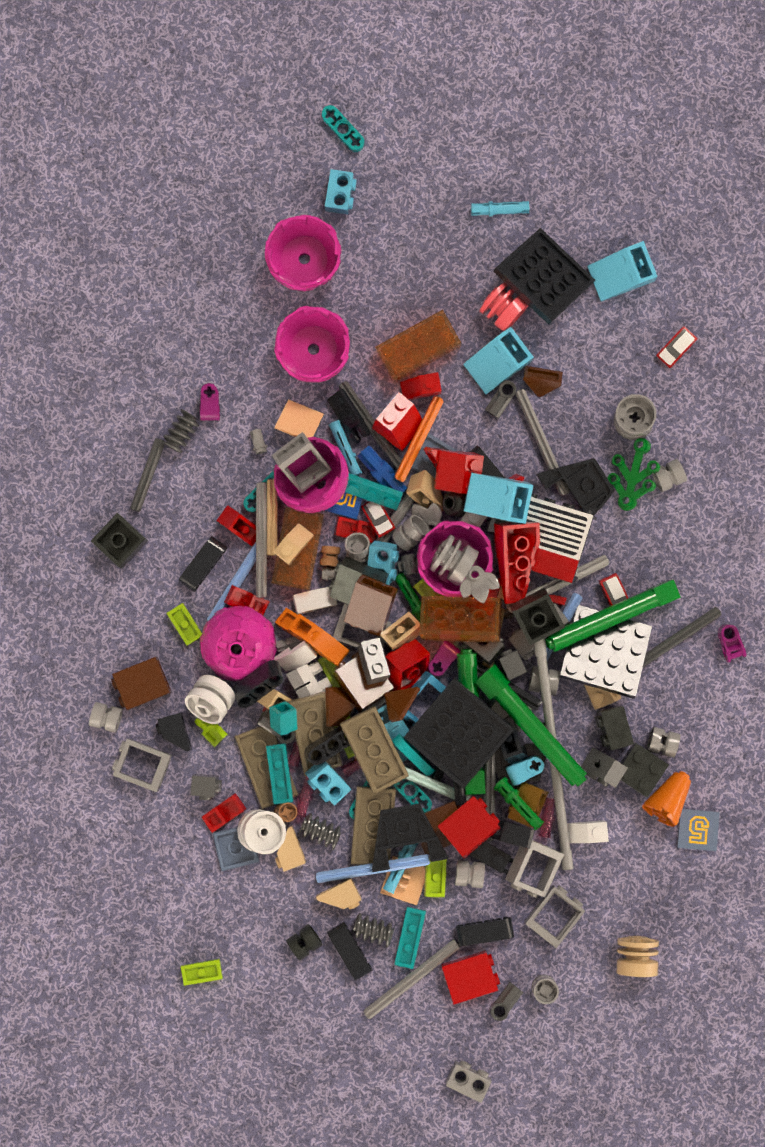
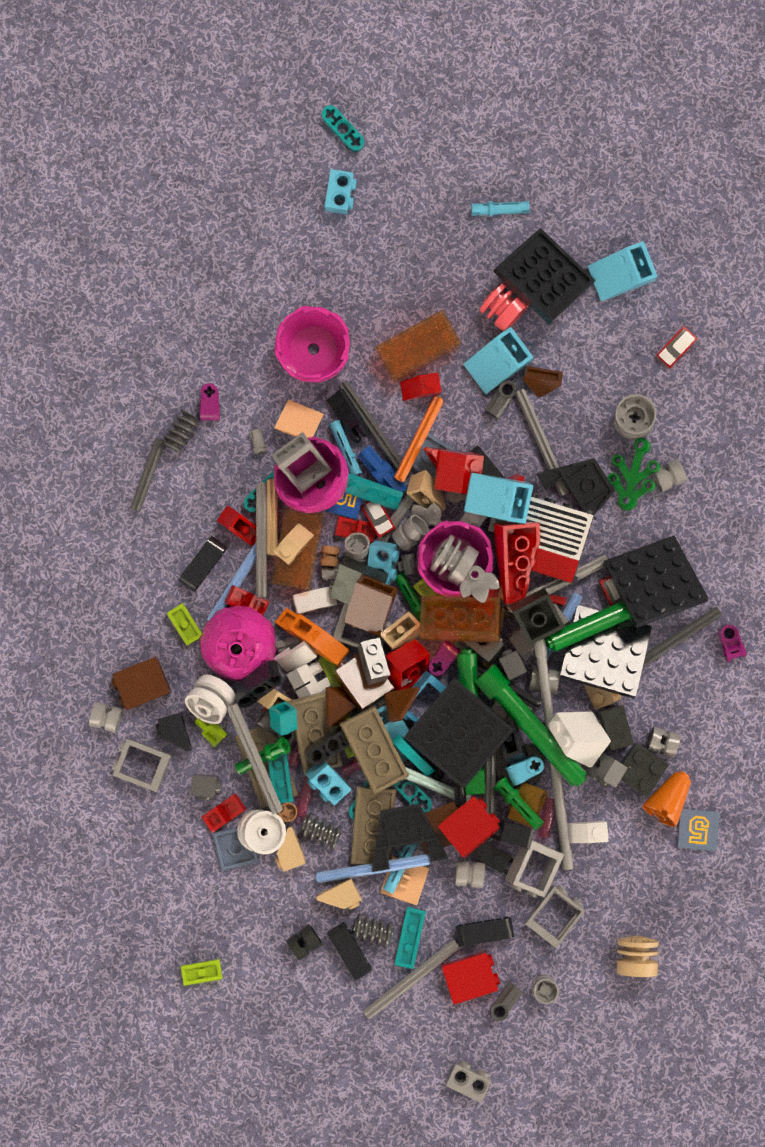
(119, 540): pearl dark grey brick -> none
(254, 758): none -> light grey axle
(269, 752): none -> green pin
(298, 237): dark pink piece -> none
(398, 422): red slope -> none
(435, 879): lime plate -> none
(454, 504): pearl dark grey head -> none
(579, 736): none -> white slope
(655, 581): none -> black plate

